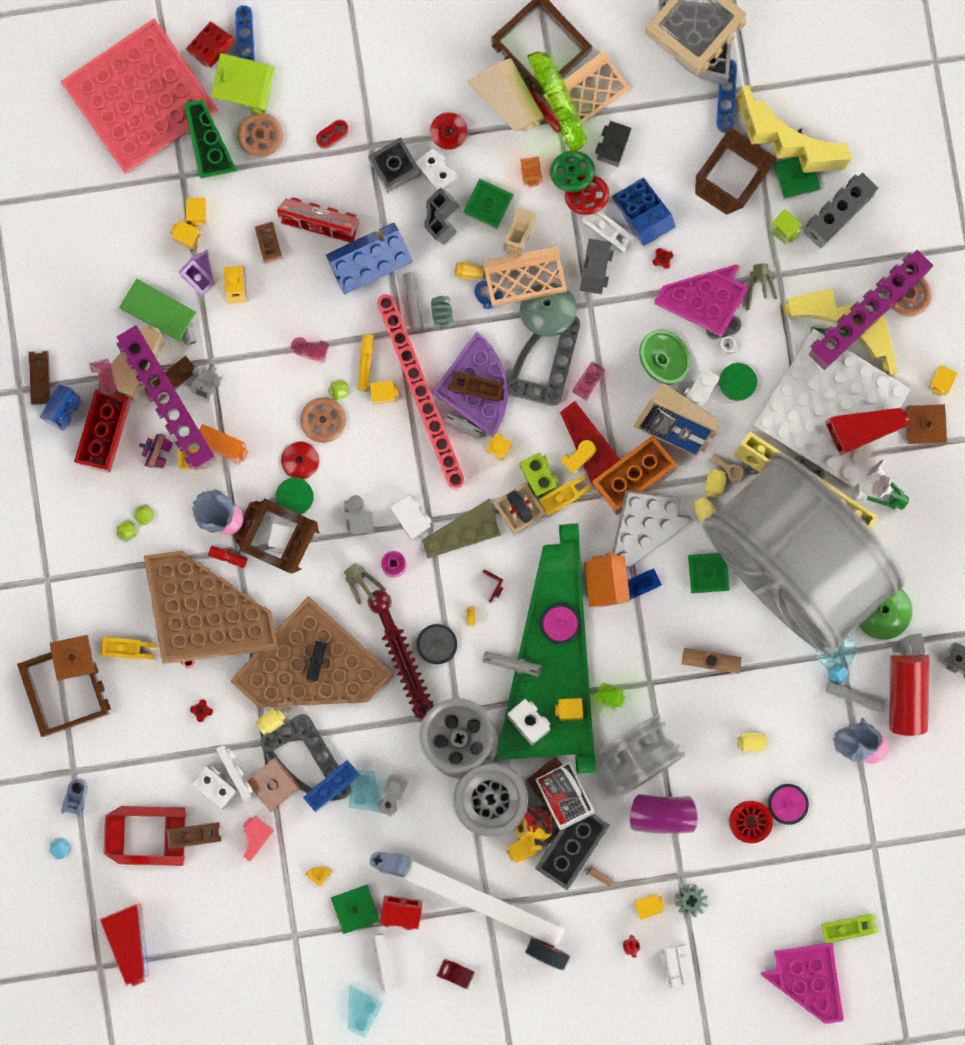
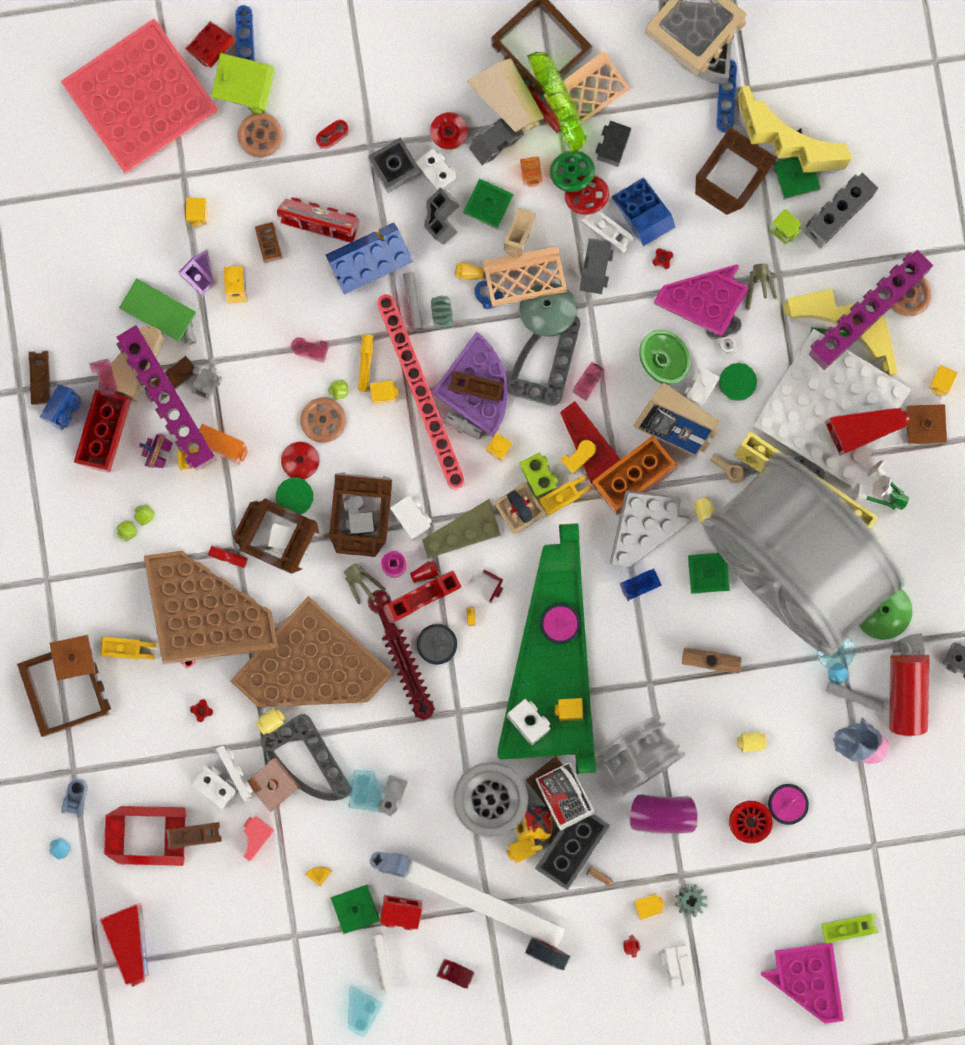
(185, 234): yellow brick -> none
(208, 147): green wedge -> none
(217, 513): sand blue hair -> none
(316, 660): black pin -> none
(331, 786): blue plate -> none
(359, 486): none -> reddish brown wedge
(421, 596): none -> red arch
(425, 572): none -> red cone
(435, 725): light grey wheel -> none
(494, 141): none -> dark grey brick
(520, 666): light grey pin -> none
(607, 580): orange brick -> none
(609, 696): clear neon green brick -> none
(715, 483): light yellow brick -> none

